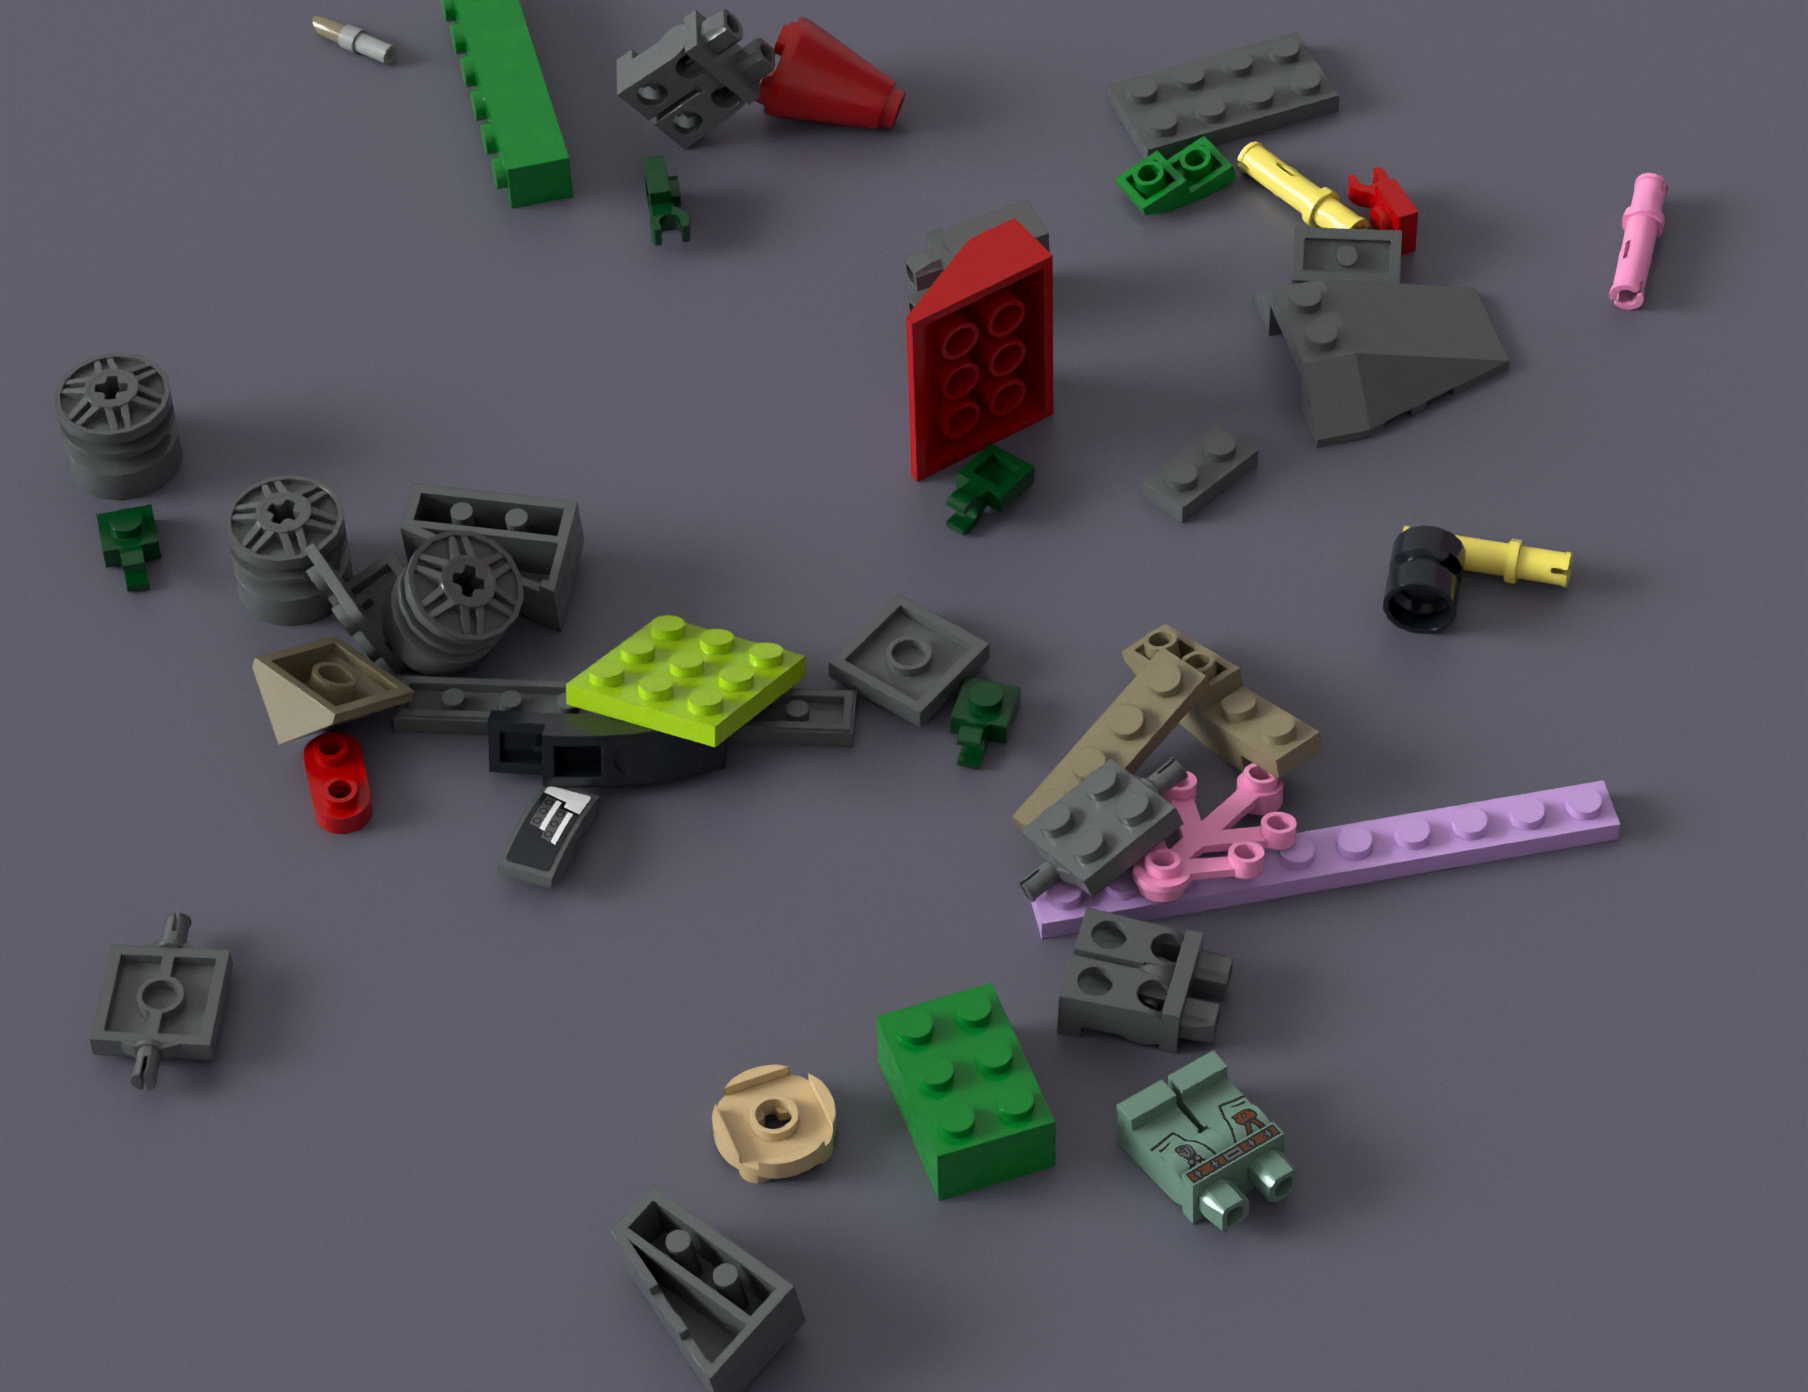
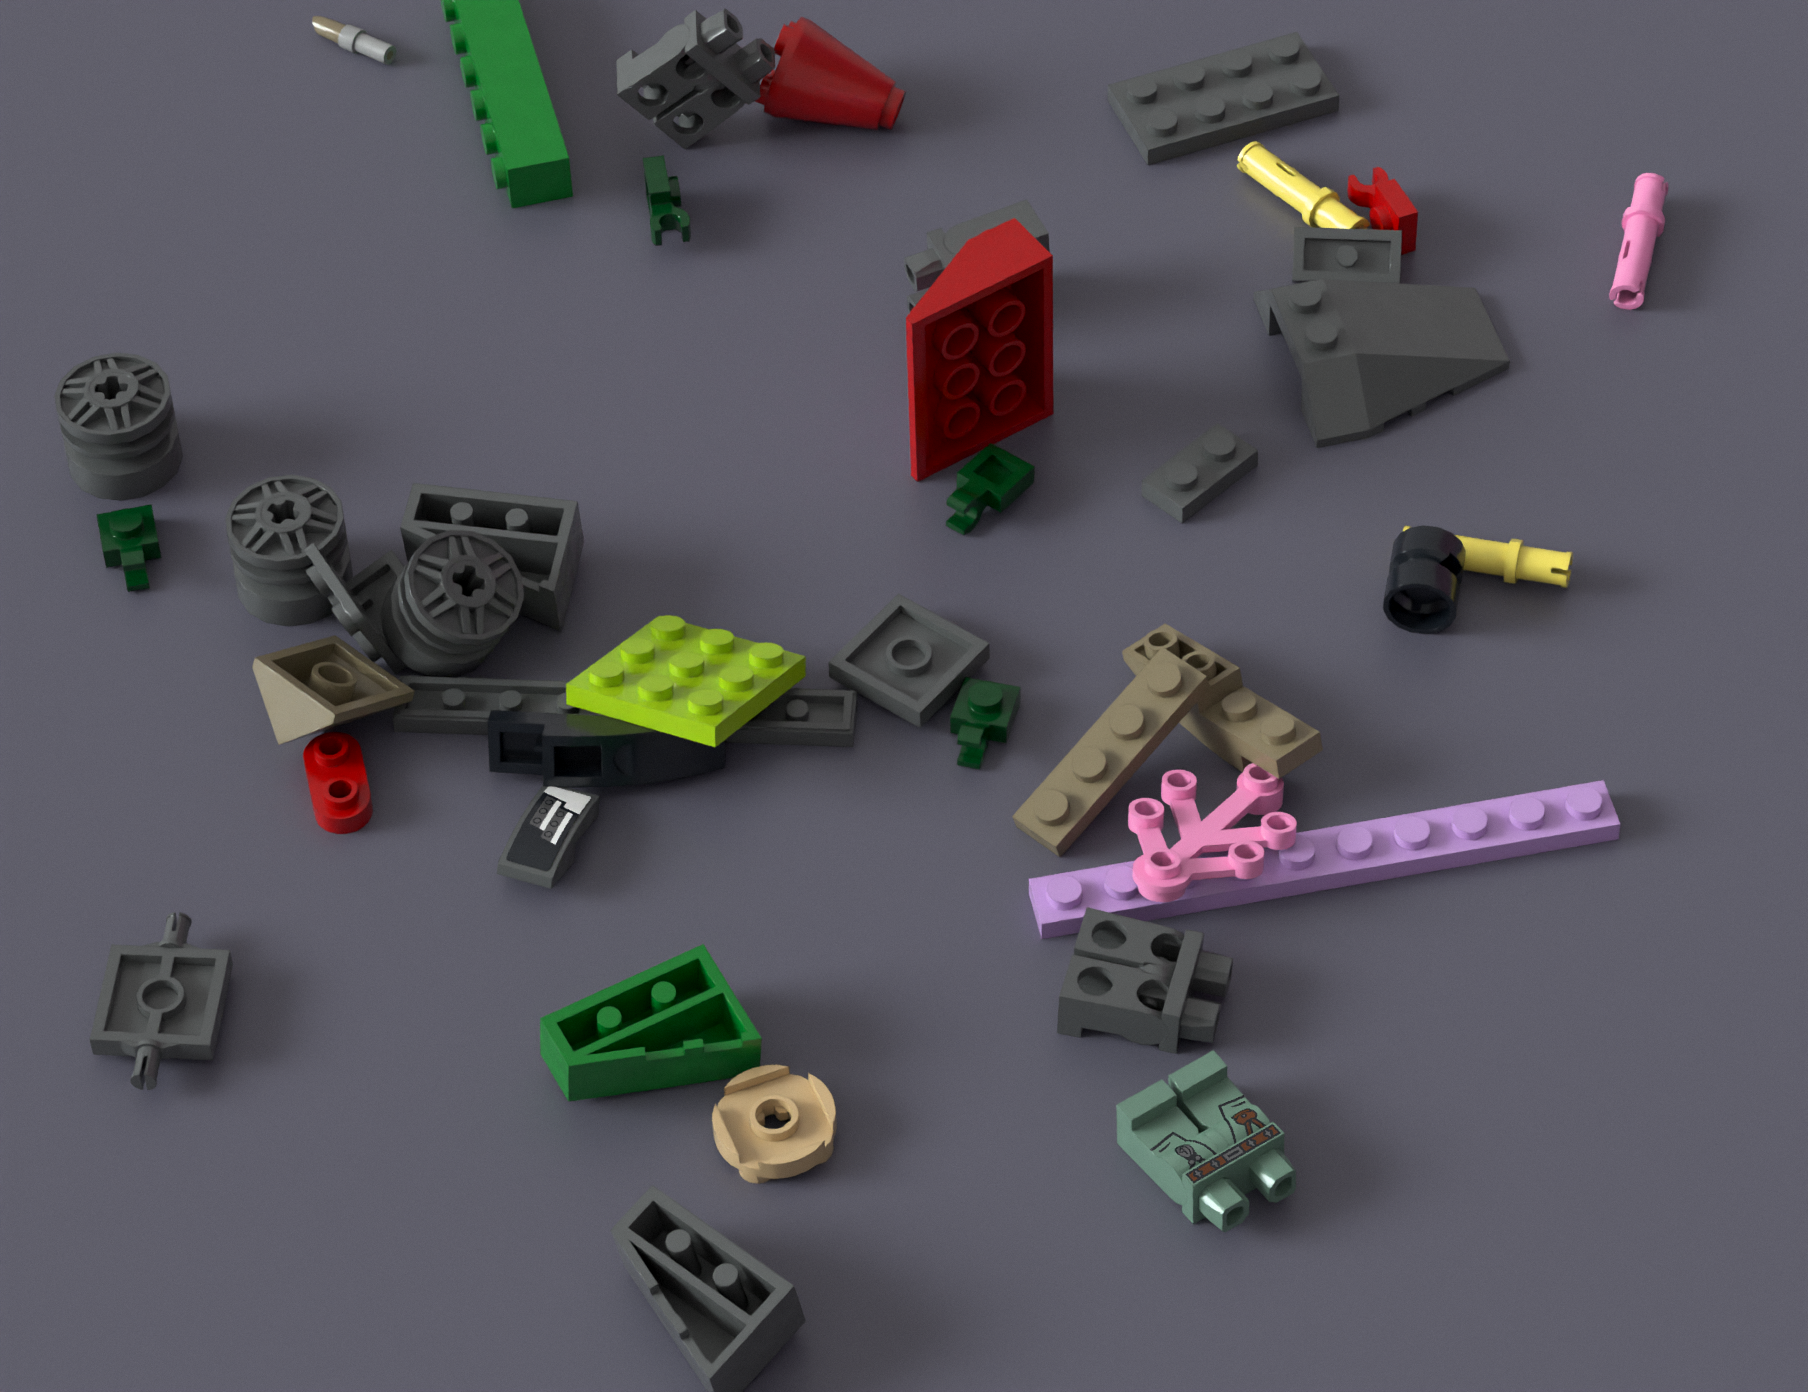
(651, 1032): none -> green wedge
(966, 1091): green brick -> none
(1101, 828): dark grey plate -> none
(1189, 175): green slope -> none

